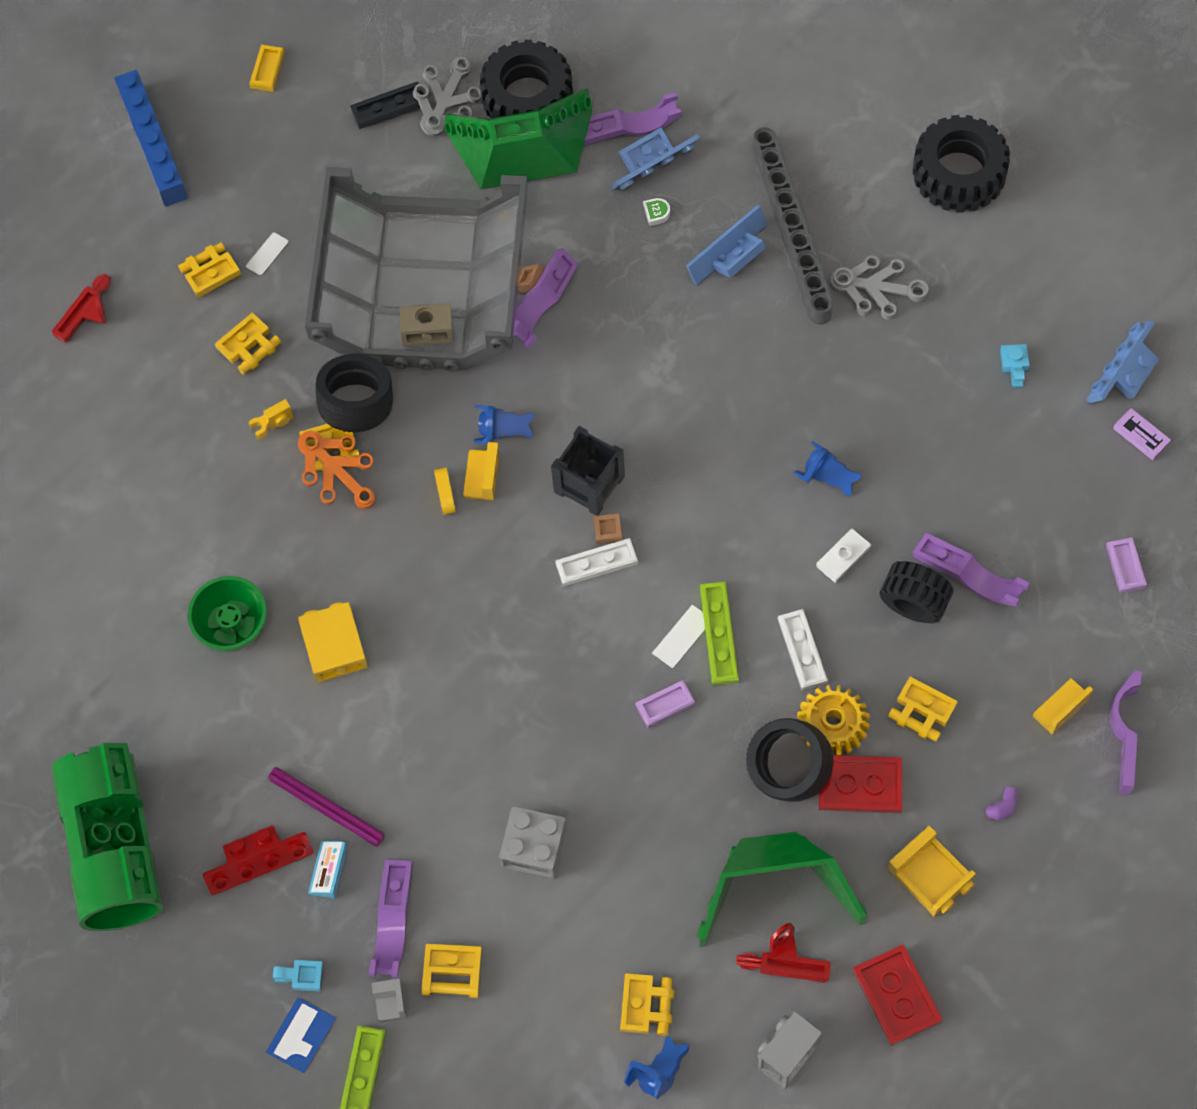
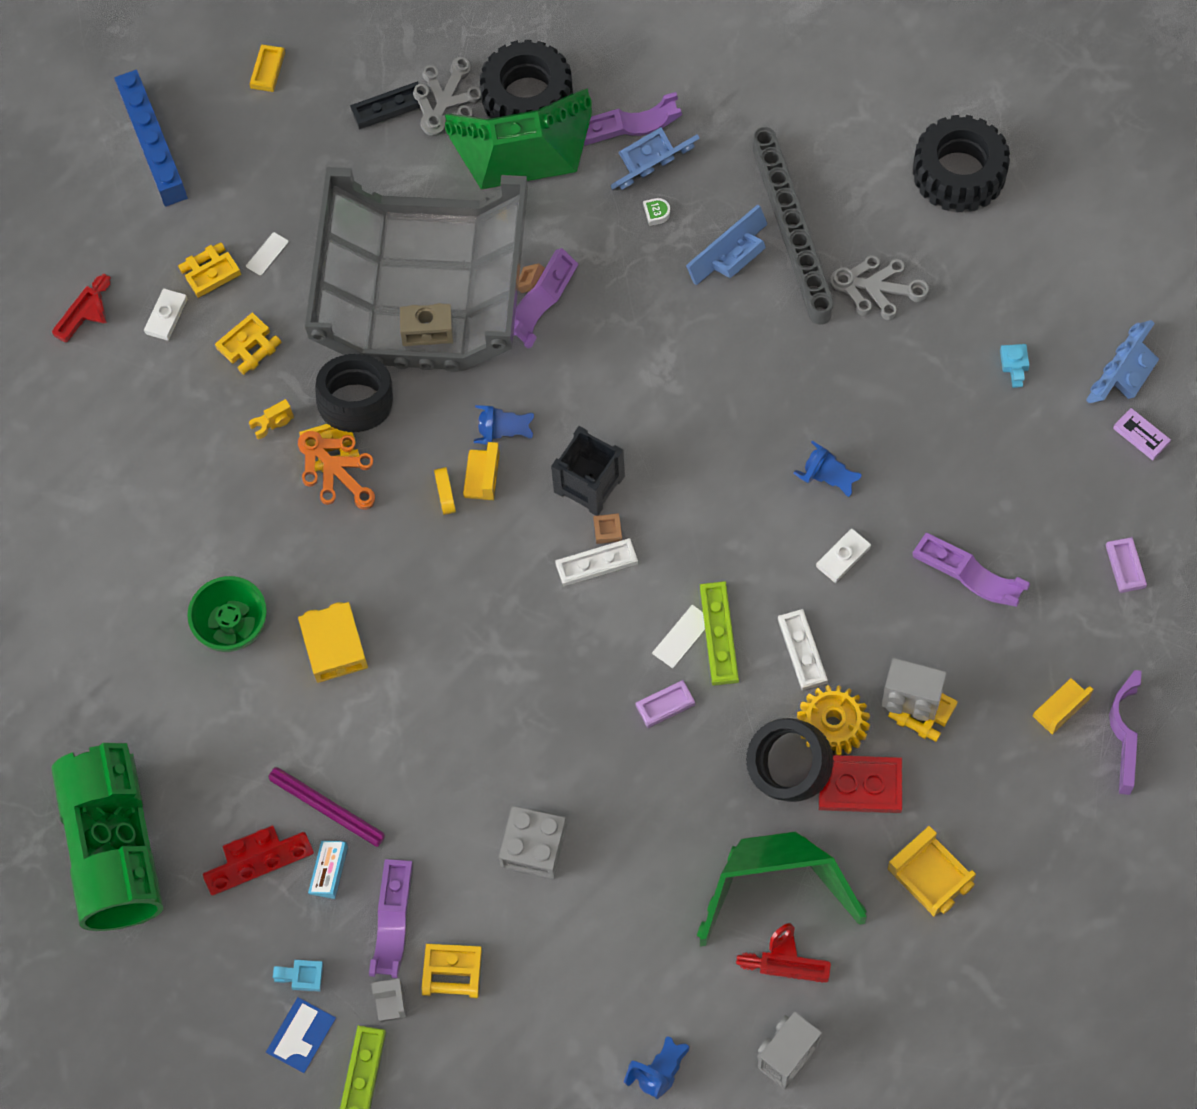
(165, 314): none -> white plate
(637, 1004): yellow plate -> none
(897, 995): red plate -> none
(913, 689): none -> light grey piece
(916, 592): black tyre -> none
(1005, 807): medium lavender arm -> none

